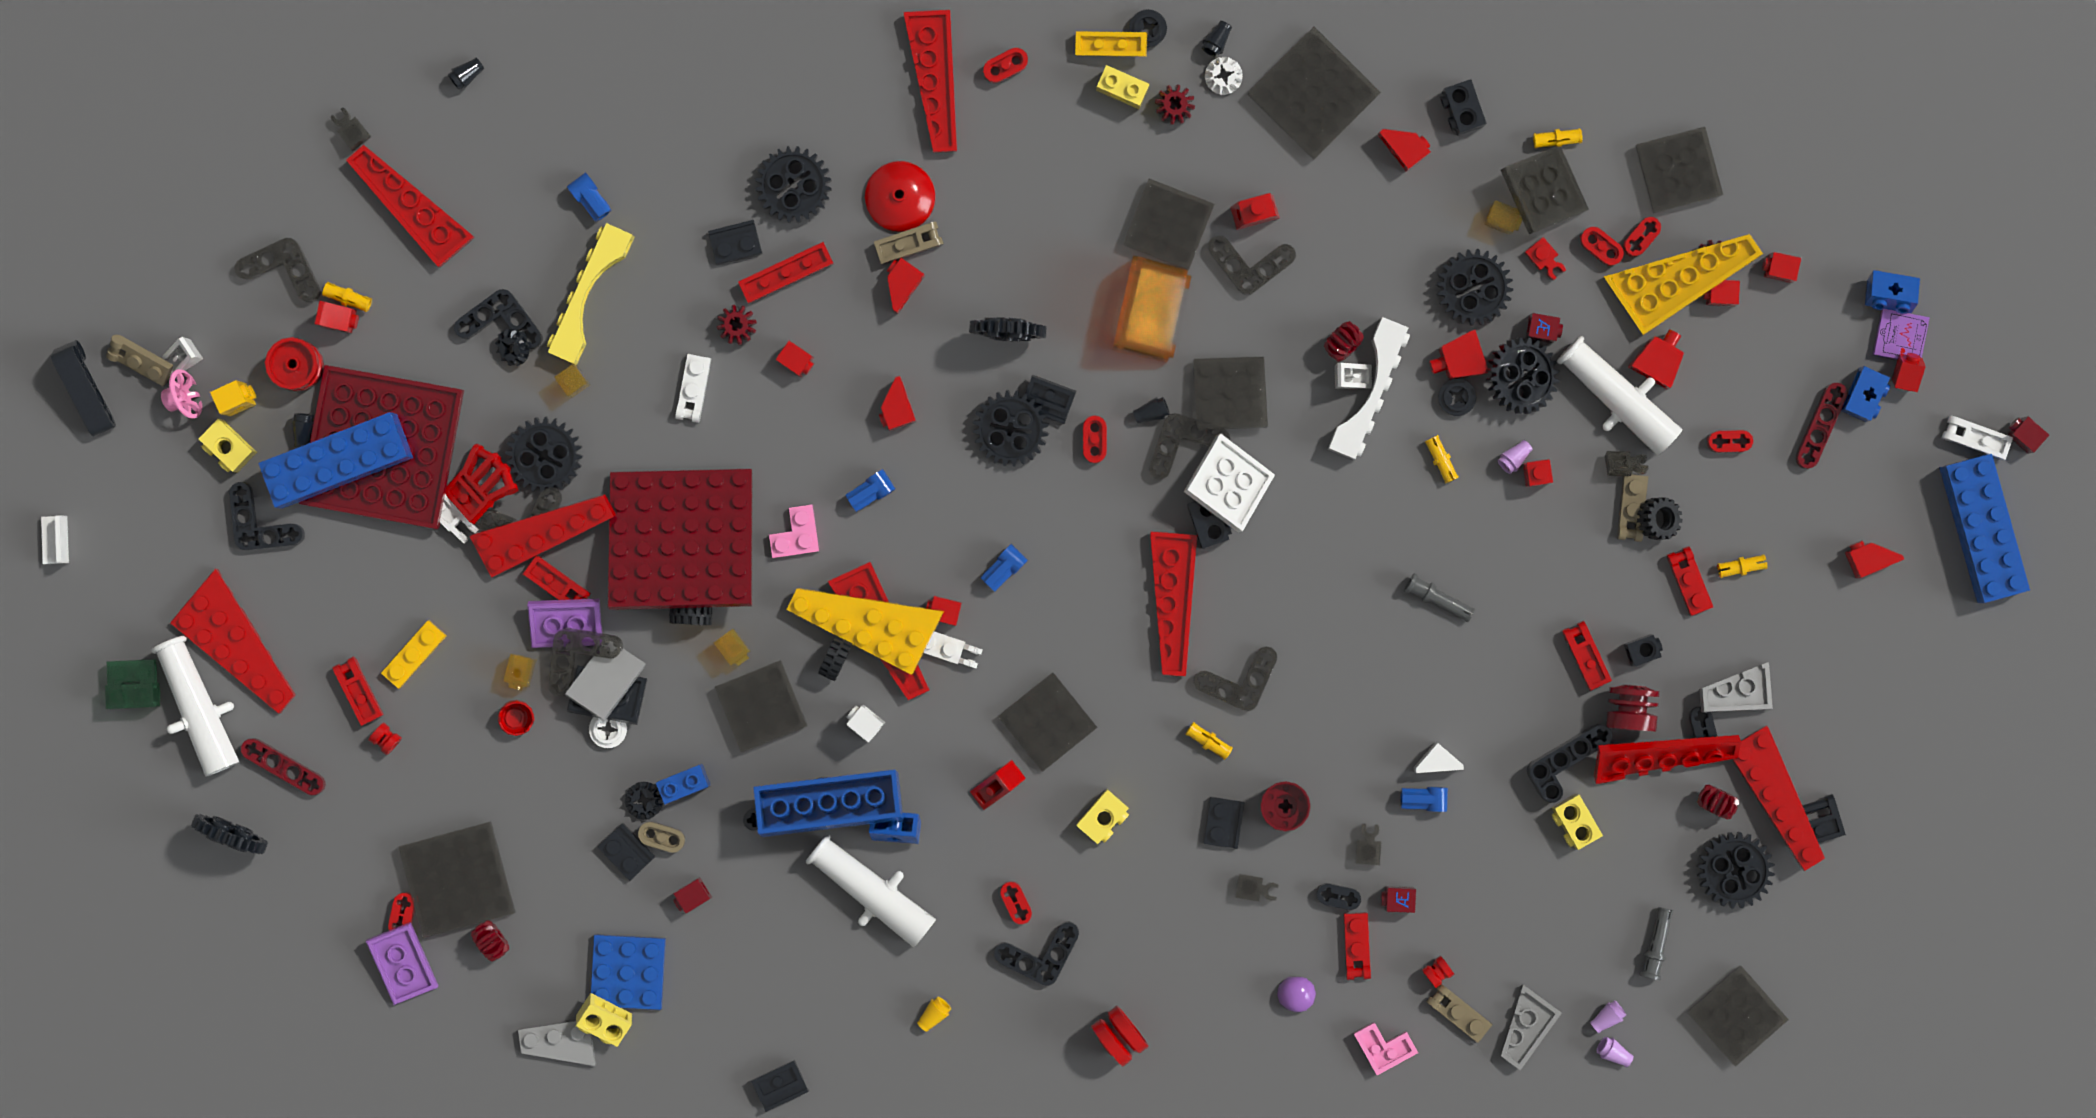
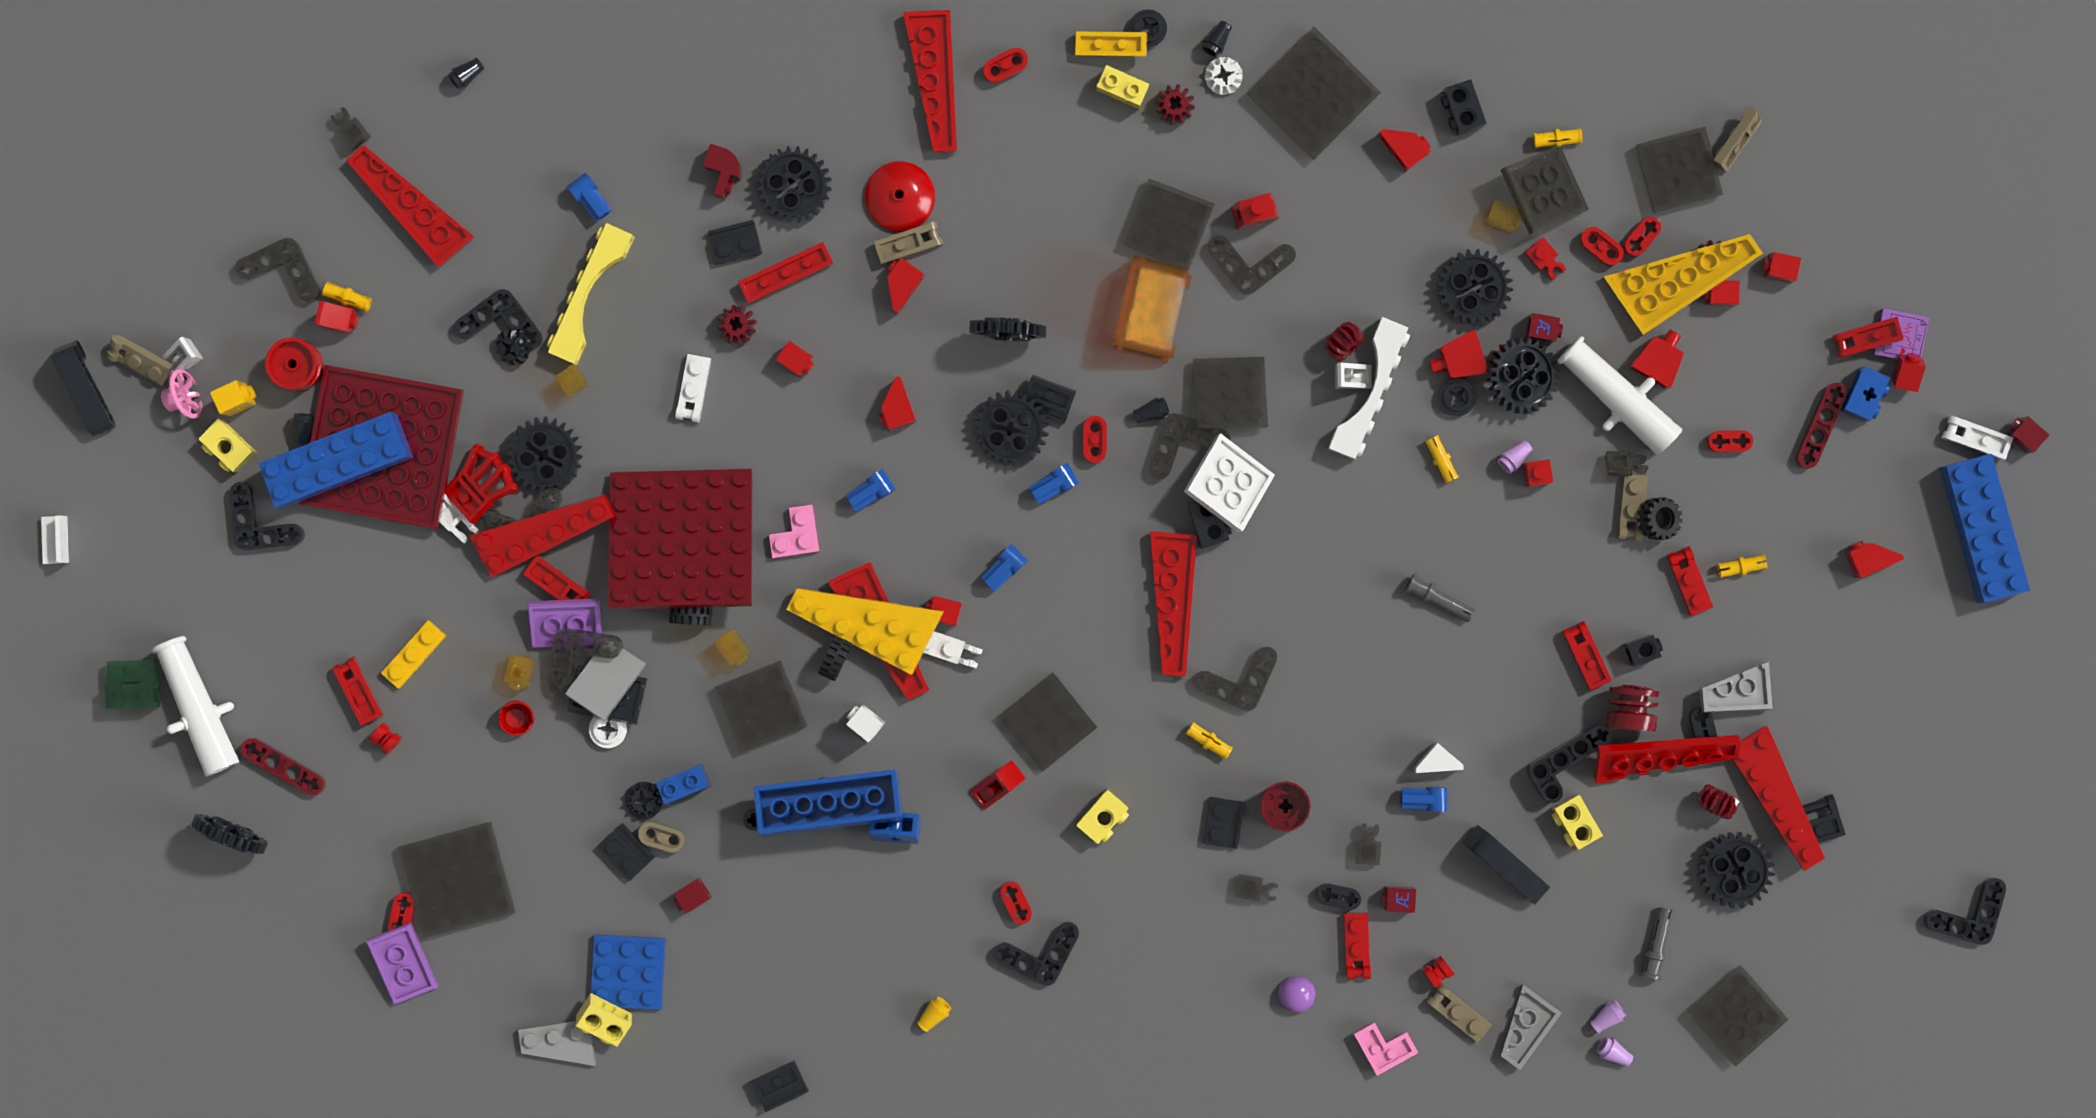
(226, 634): red wing -> none
(490, 940): dark red gear -> none
(723, 162): none -> dark red brick
(875, 894): white piece -> none
(1057, 482): none -> blue piece
(1116, 1038): red wheel -> none
(1506, 864): none -> black beam
(1738, 139): none -> dark tan plate
(1869, 337): none -> red plate
(1892, 292): blue brick -> none
(1978, 919): none -> black beam

